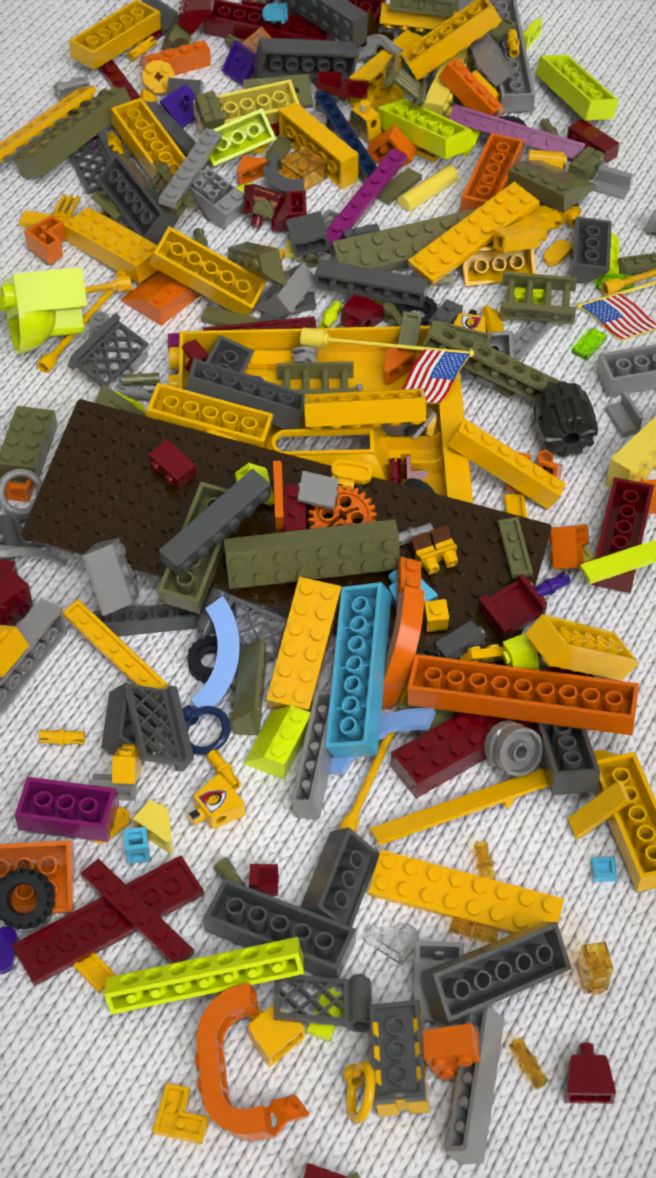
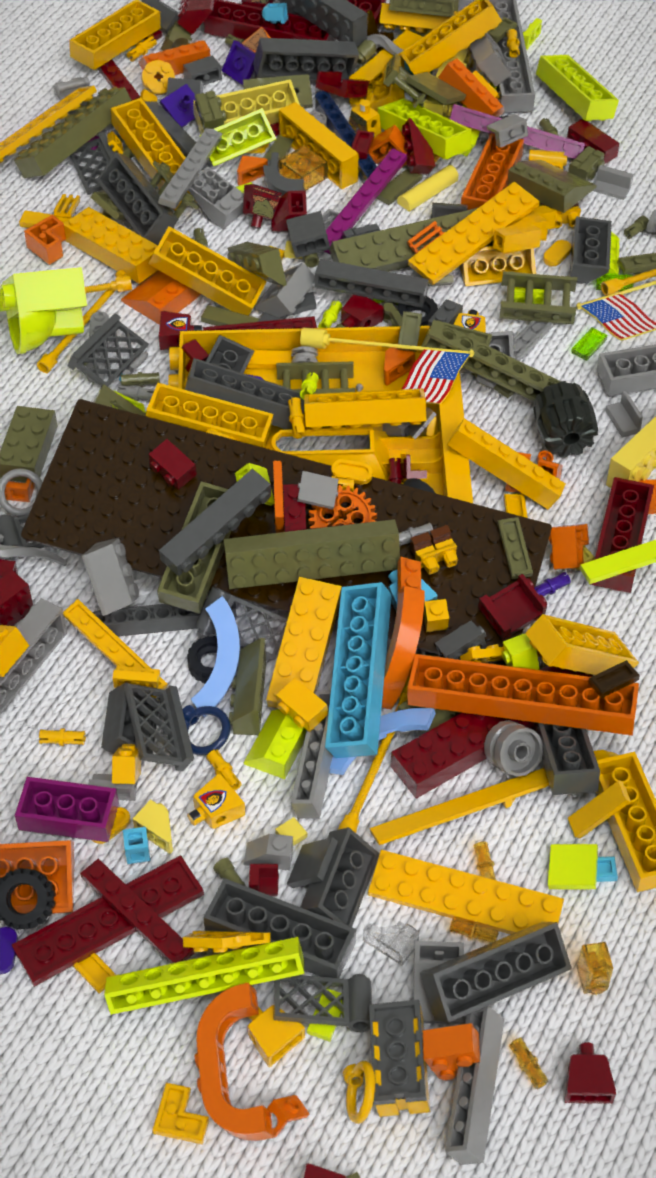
(136, 676): none -> yellow bracket
(170, 328): none -> dark red torso
(204, 69): none -> dark grey brick
(223, 940): none -> yellow wing
(270, 850): none -> light grey slope
(292, 828): none -> light yellow tile
(296, 418): none -> yellow pin
(301, 705): none -> yellow brick
(309, 385): none -> neon yellow pin
(312, 862): none -> dark grey tile
(362, 143): none -> dark red tile
(366, 51): none -> olive brick
(419, 153): none -> dark red slope
(432, 226): none -> orange tile
(436, 88): none -> olive tile
(443, 209): none -> dark grey tile
(492, 320): yellow tile -> none
(509, 129): none -> light grey panel
(573, 866): none -> neon yellow tile
(614, 679): none -> dark brown tile
(638, 226): none -> olive pin

